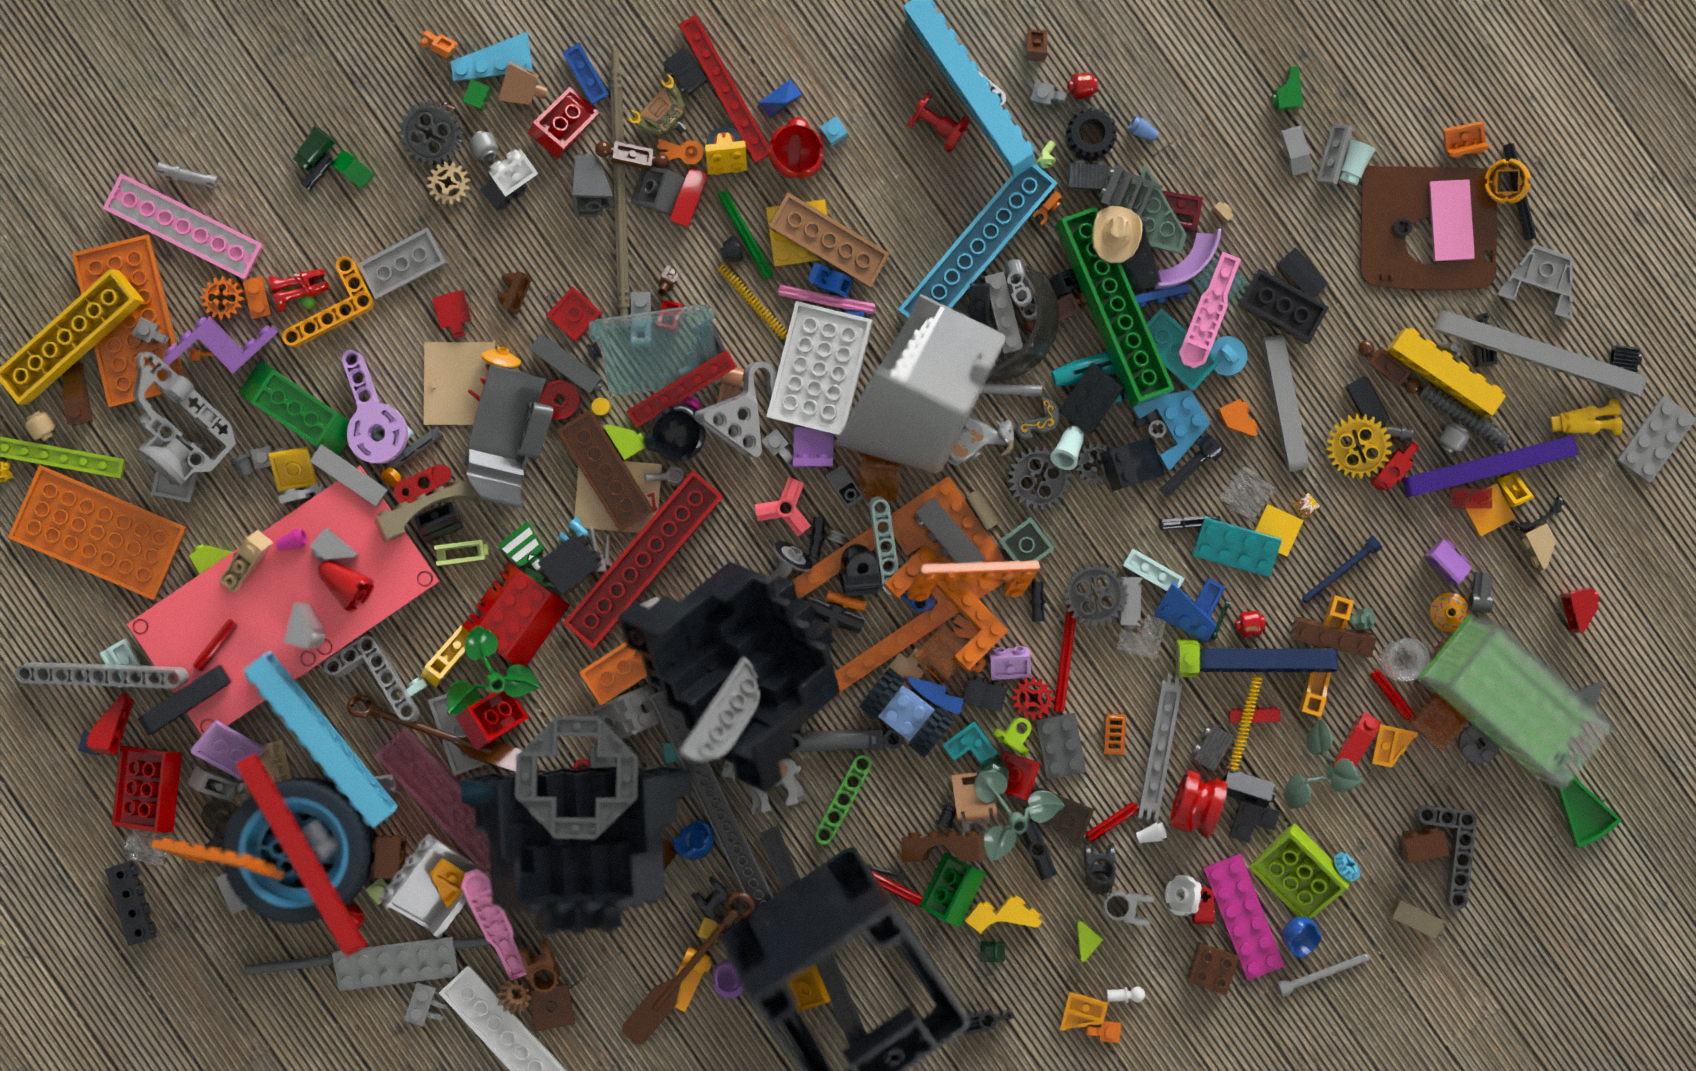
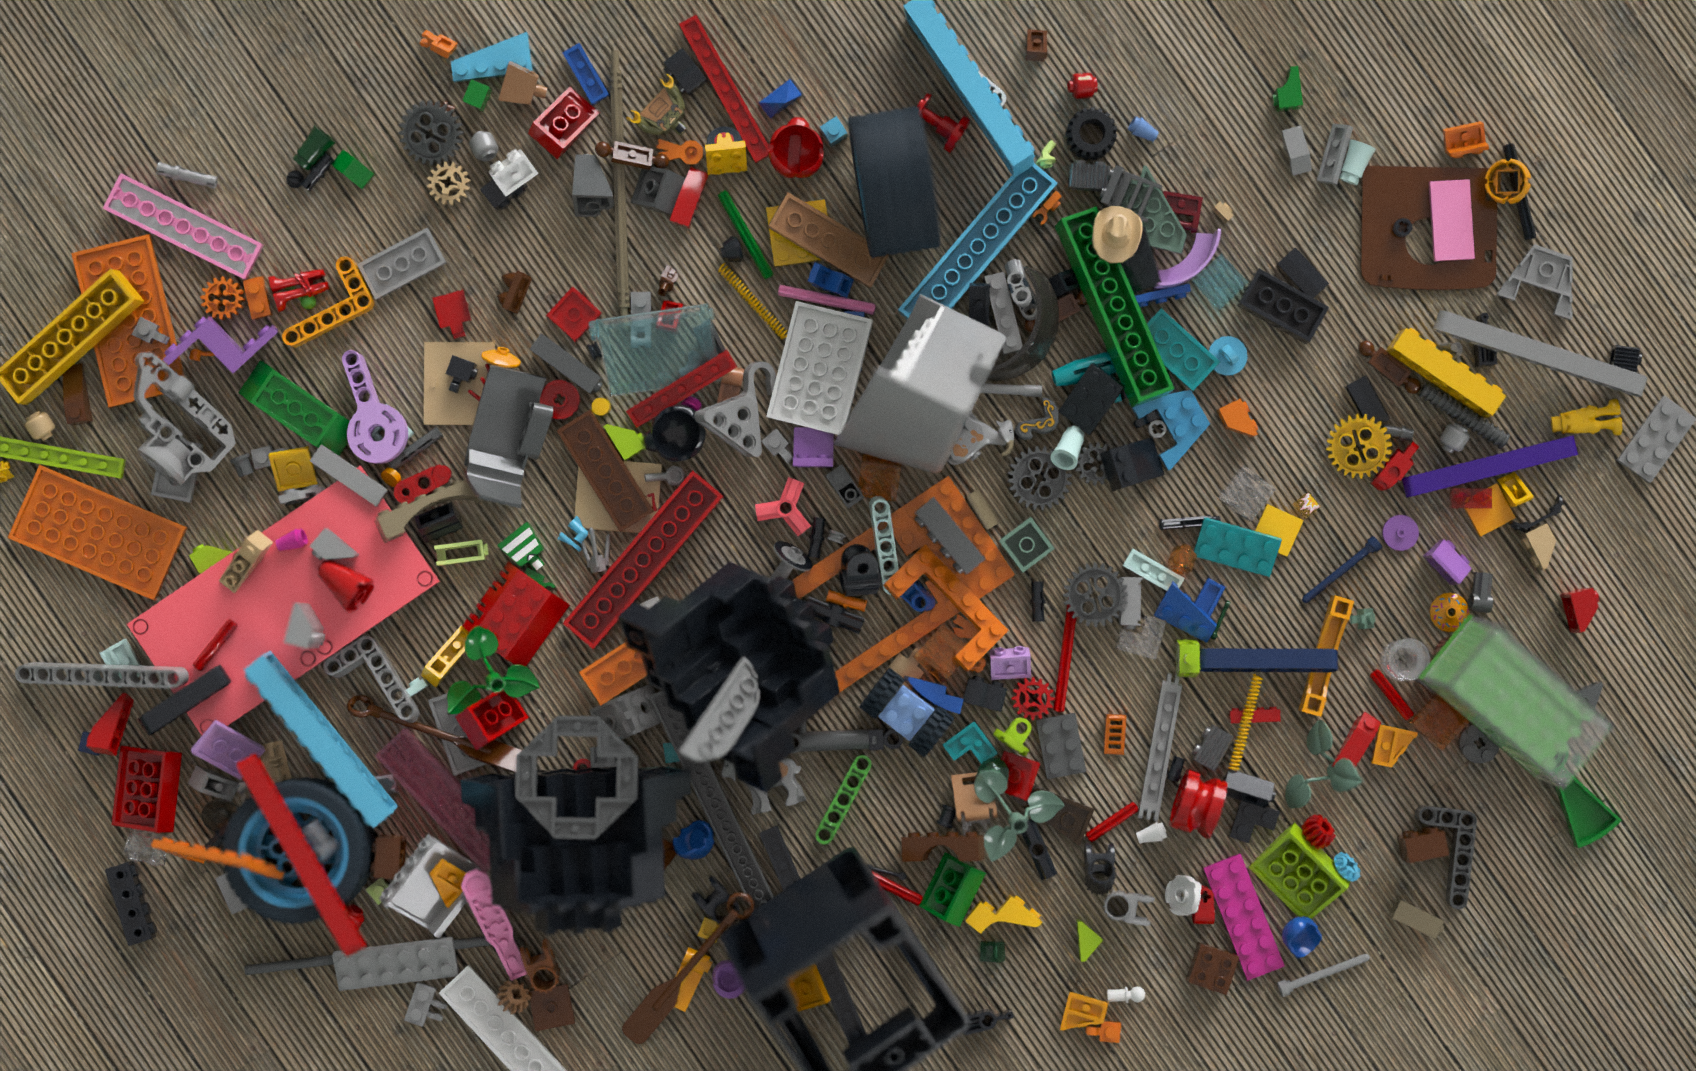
(294, 179): none -> black piece
(461, 371): none -> black brick
(571, 563): black slope -> none
(894, 181): none -> black wheel
(1017, 573): orange plate -> none
(1044, 93): light grey plate -> none
(1176, 769): none -> black pin
(1182, 559): none -> clear orange head
(1209, 313): bright pink piece -> none
(1209, 449): black piece -> none
(1250, 624): red head -> none
(1285, 402): light grey beam -> none
(1317, 634): reddish brown arch -> none
(1318, 831): none -> red gear
(1400, 532): none -> medium lavender piece

